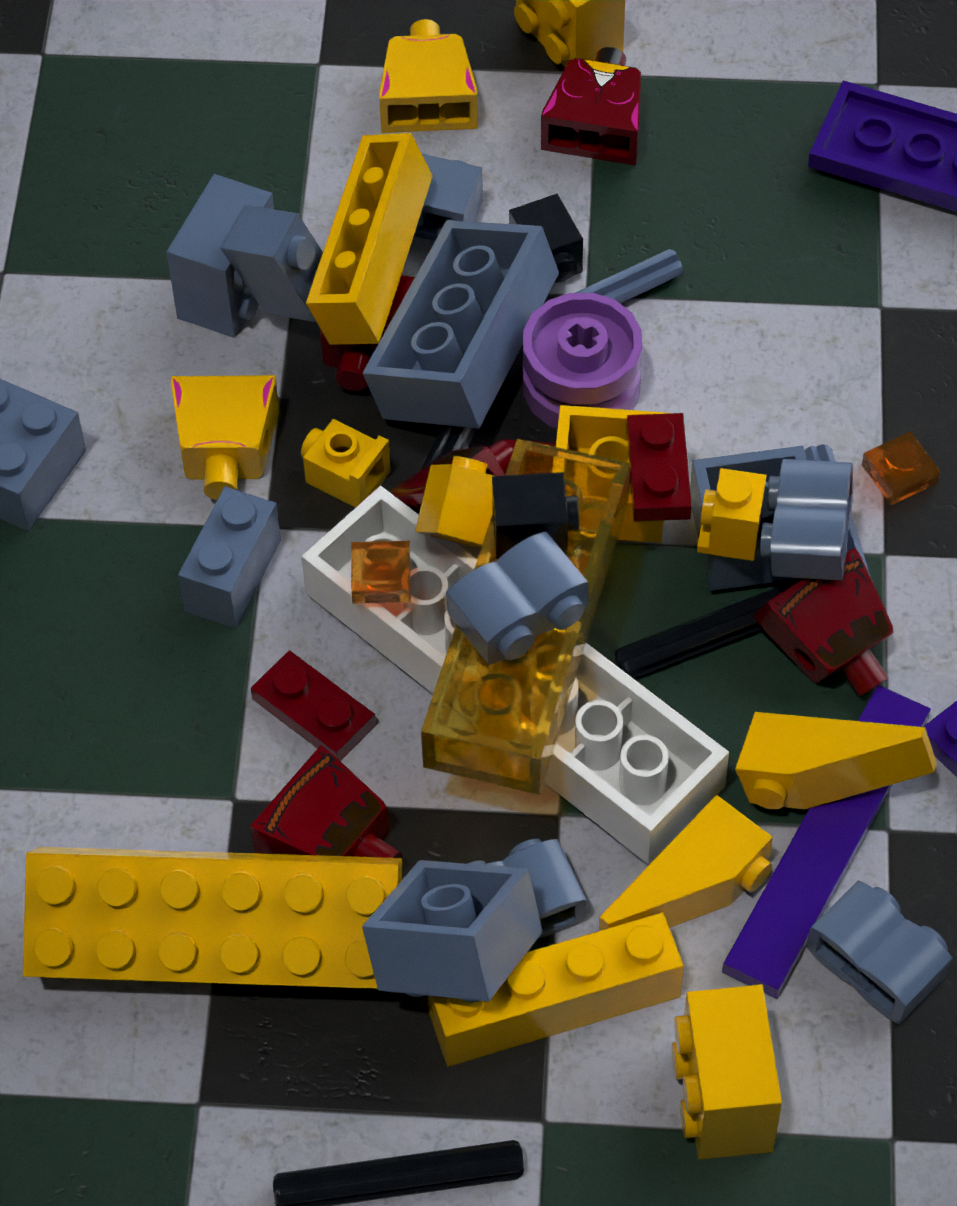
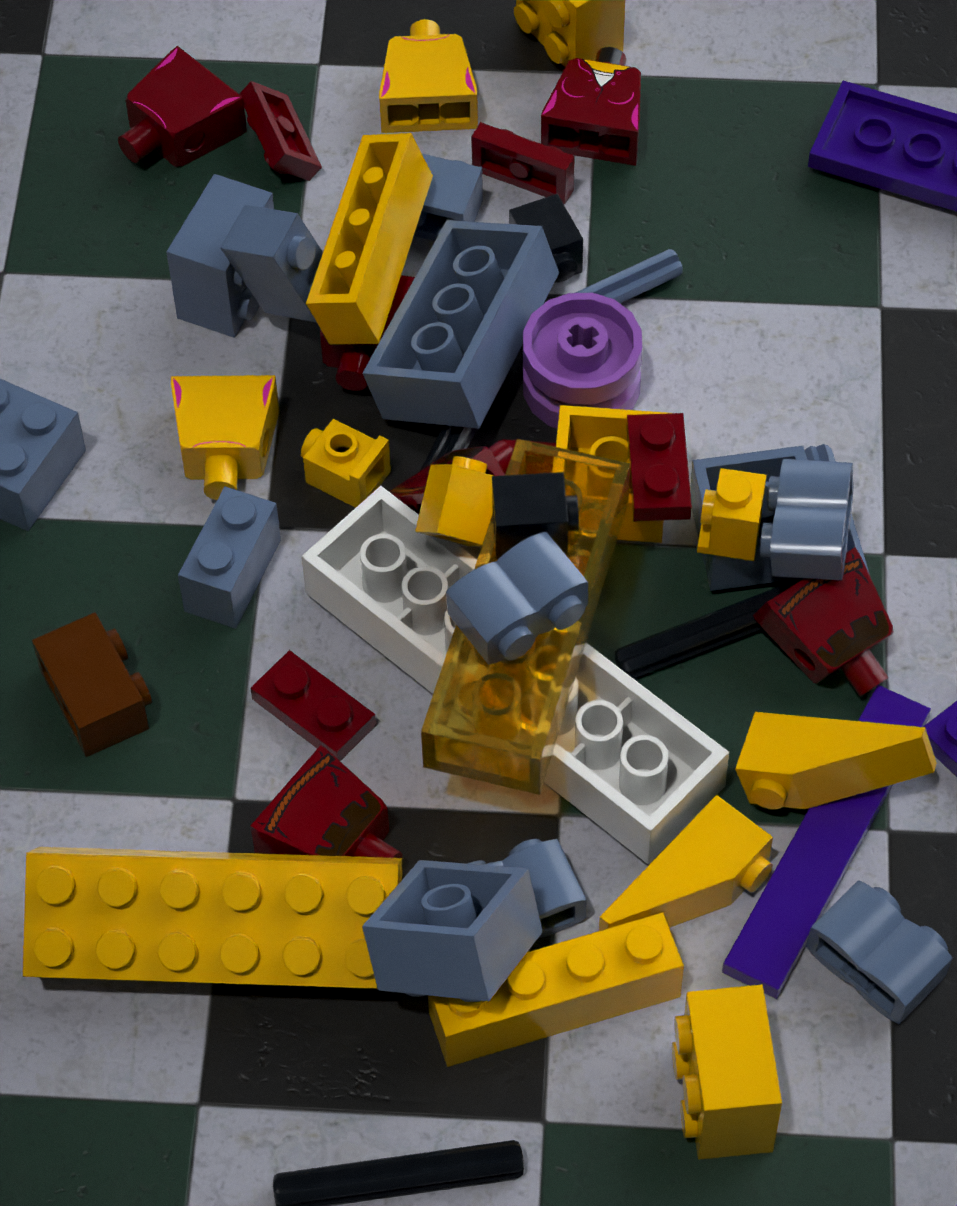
(92, 683): none -> reddish brown brick
(181, 112): none -> dark red torso
(279, 131): none -> dark red plate
(380, 572): clear orange plate -> none
(523, 162): none -> dark red plate
(900, 468): clear orange plate -> none

